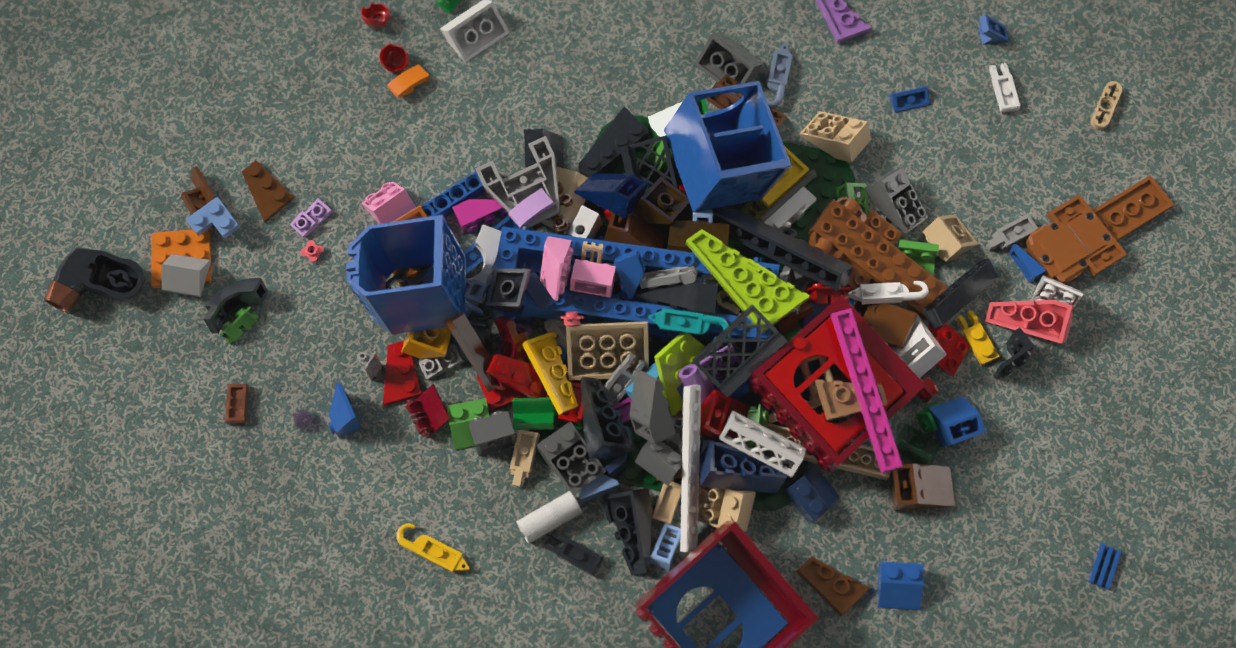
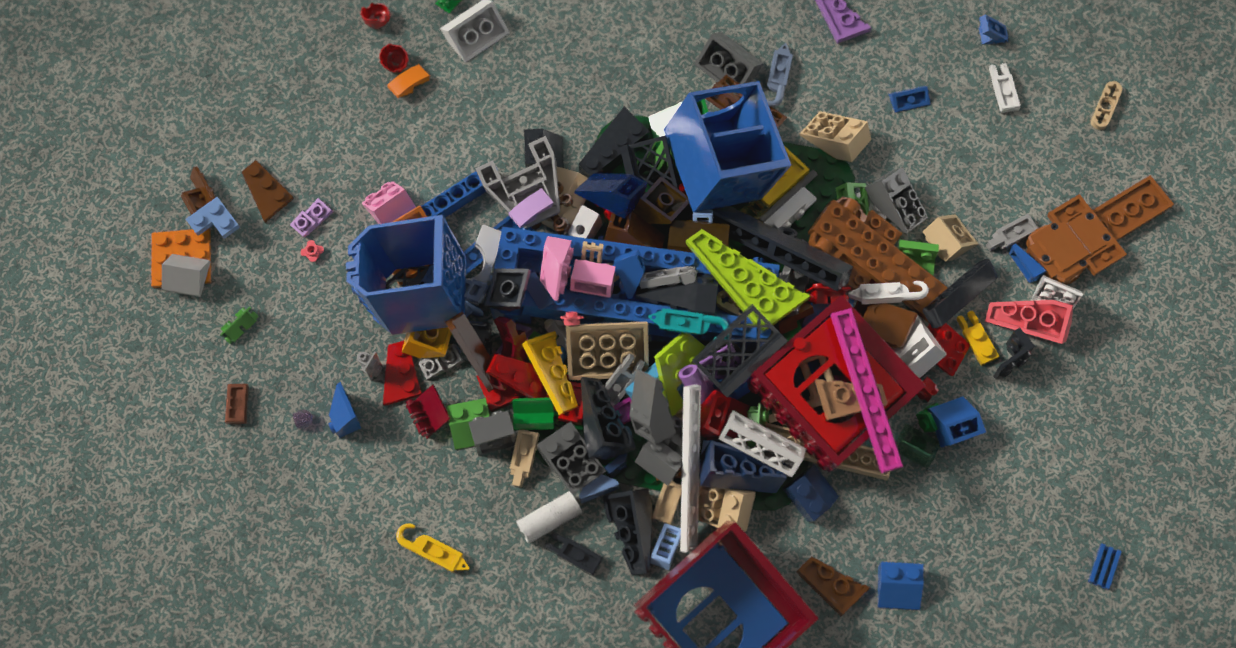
(93, 272): black piece -> none
(231, 298): black arch -> none
(470, 212): dark pink slope -> none
(921, 487): reddish brown slope -> none

